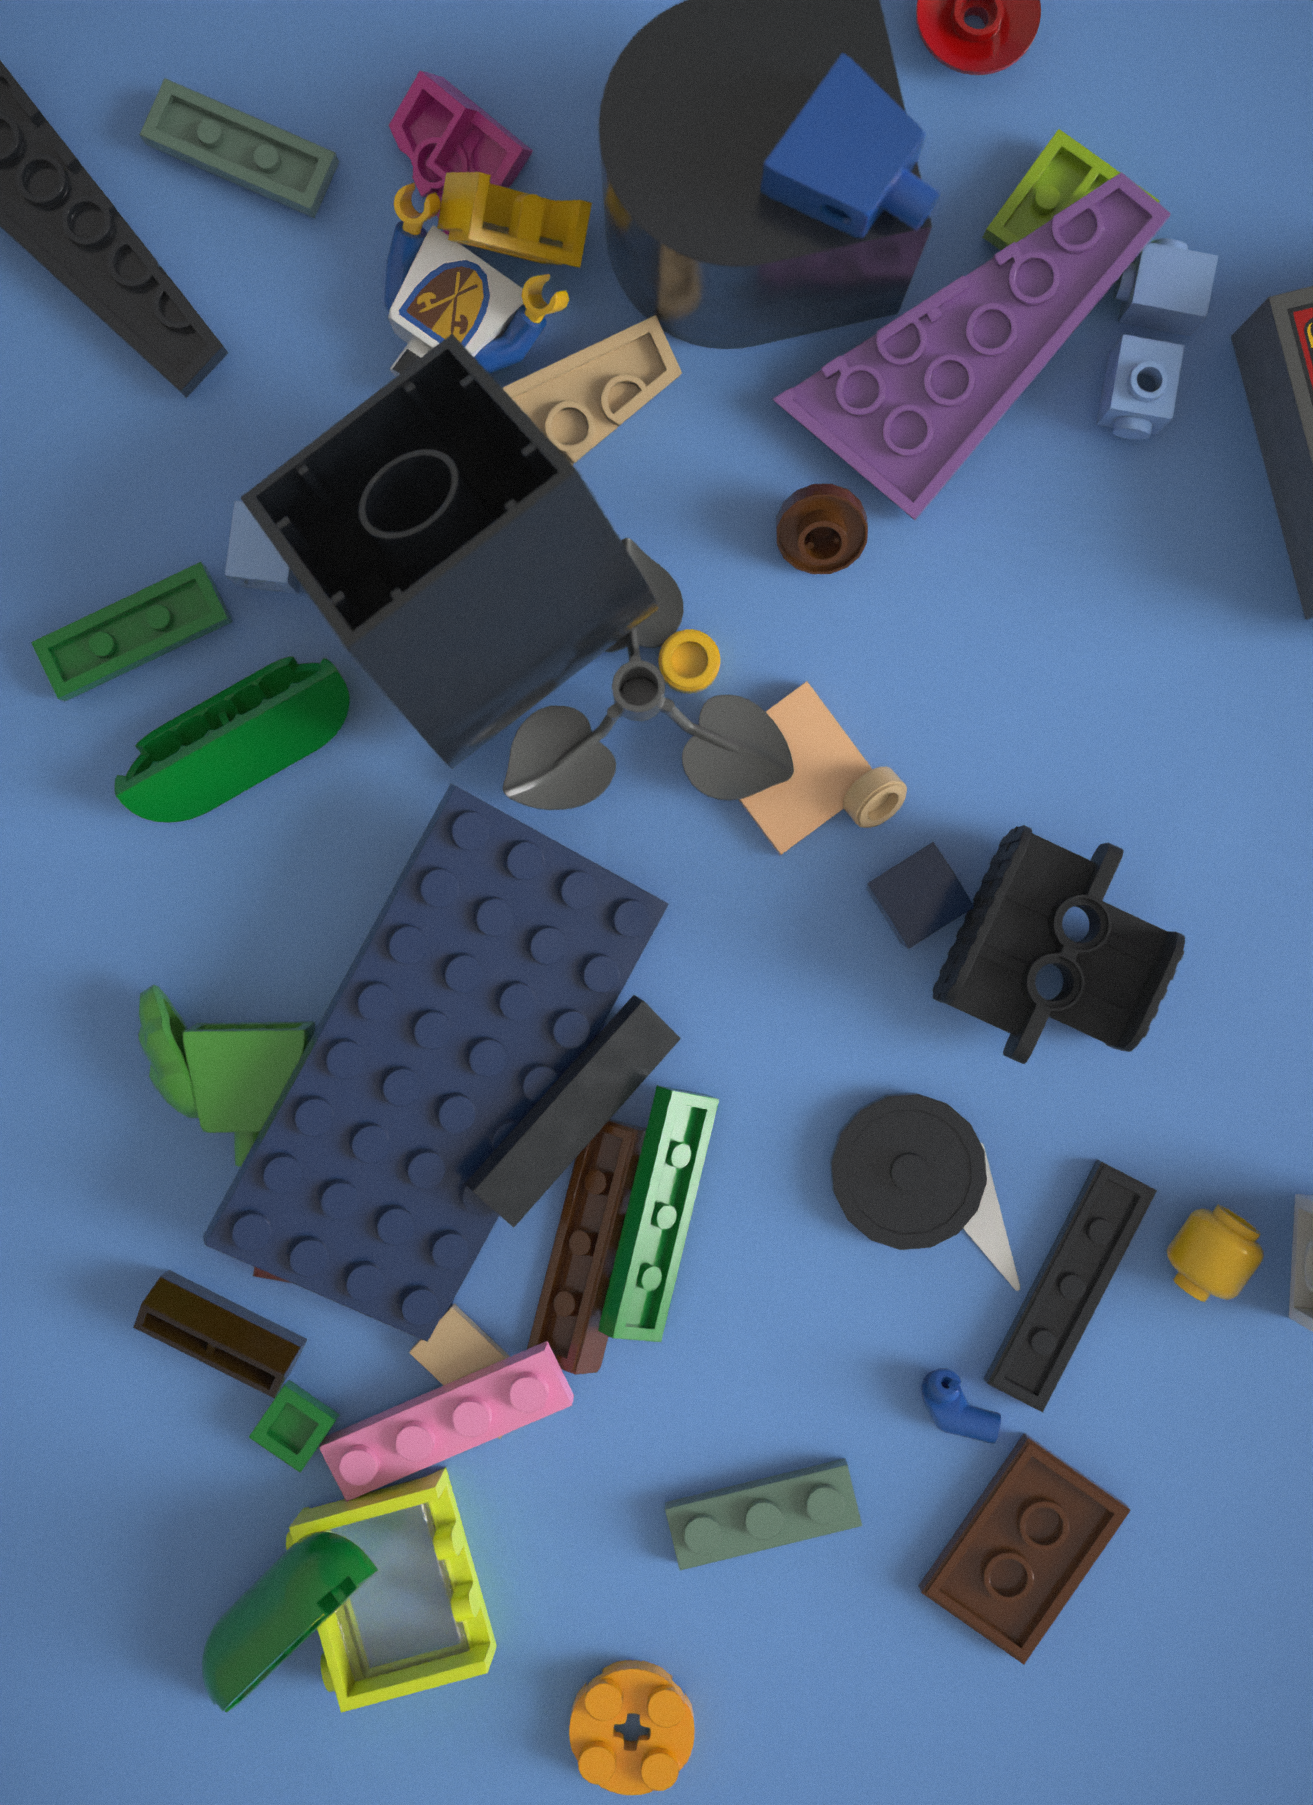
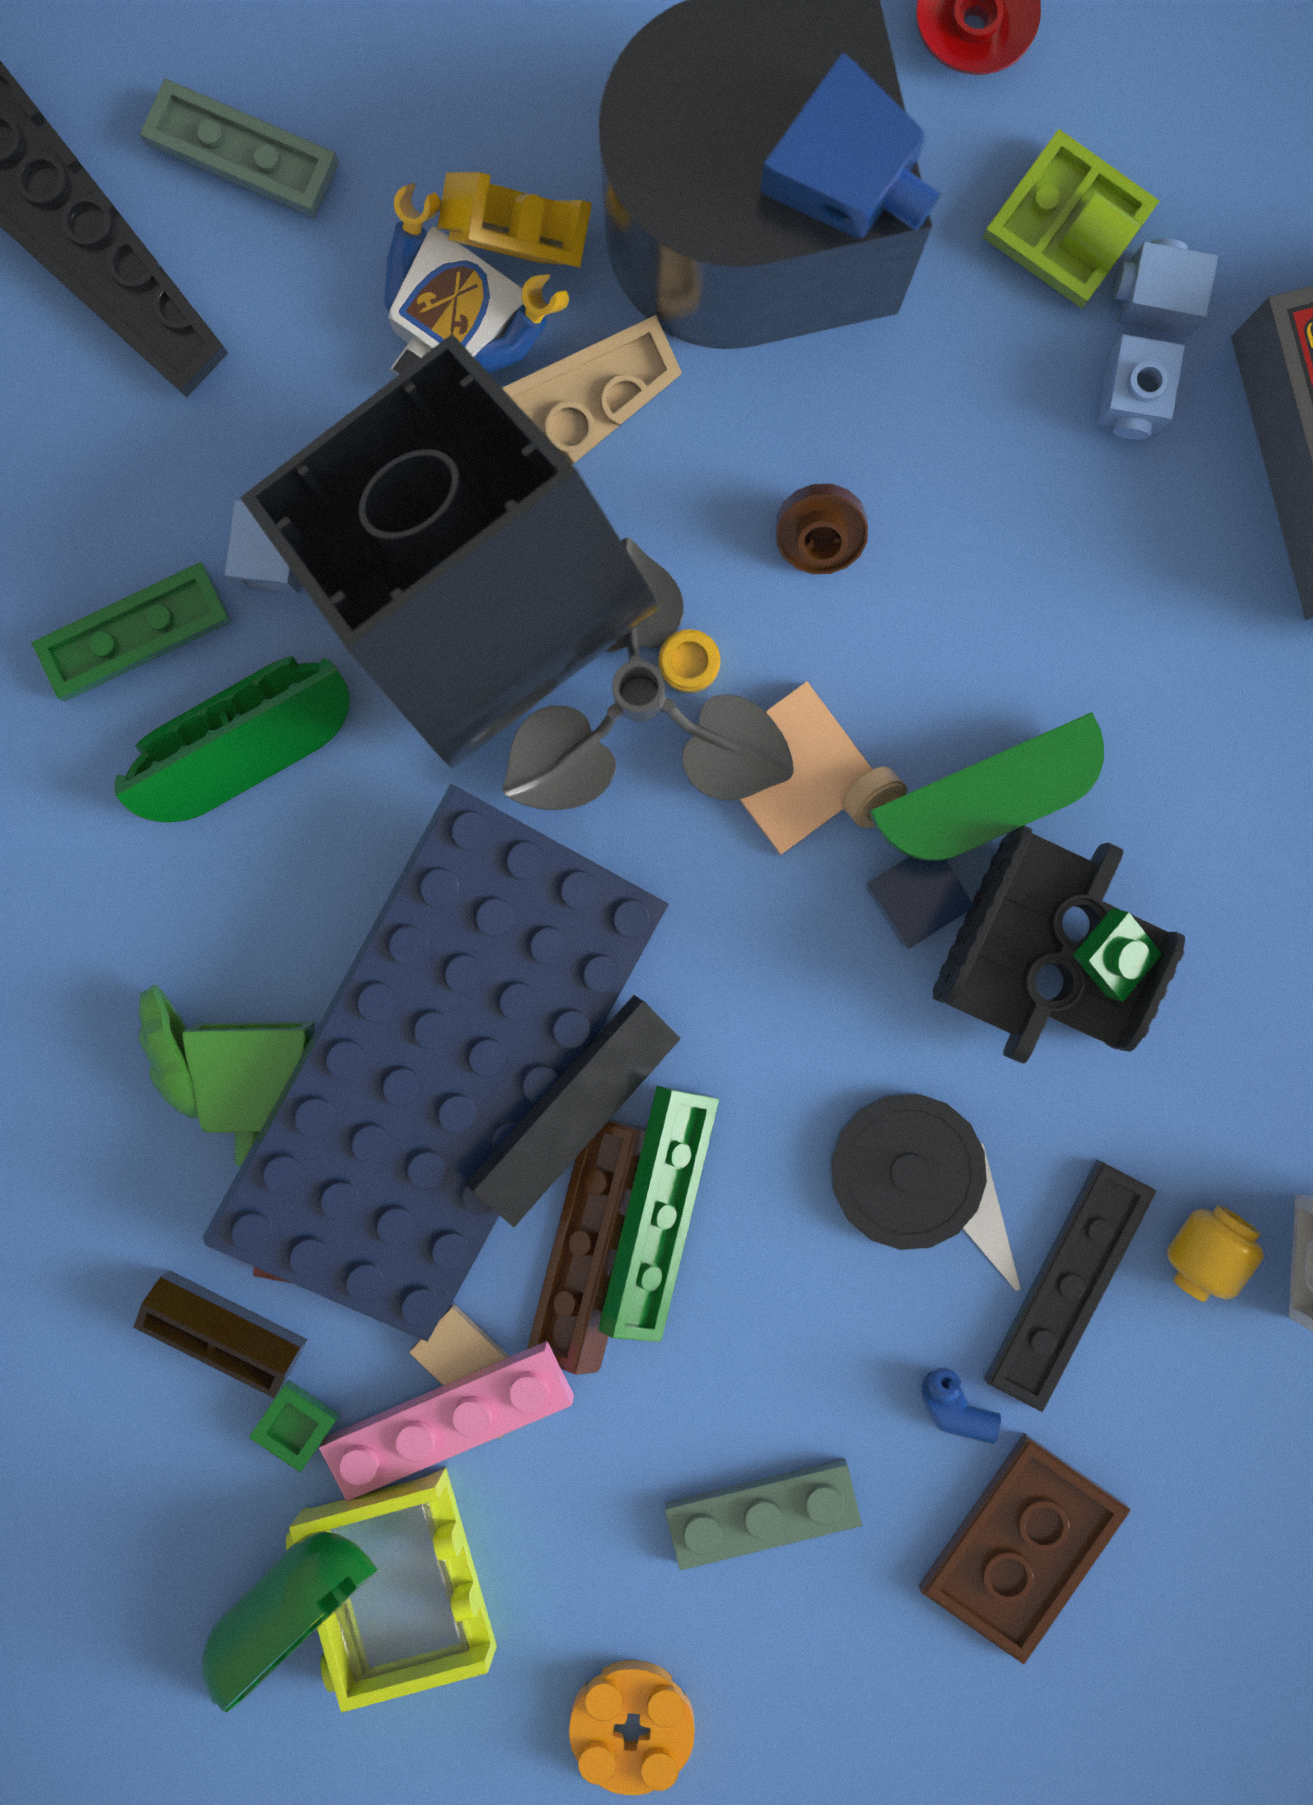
(452, 134): dark pink slope -> none
(951, 367): medium lavender wing -> none
(995, 794): none -> green brick
(1117, 954): none -> green plate

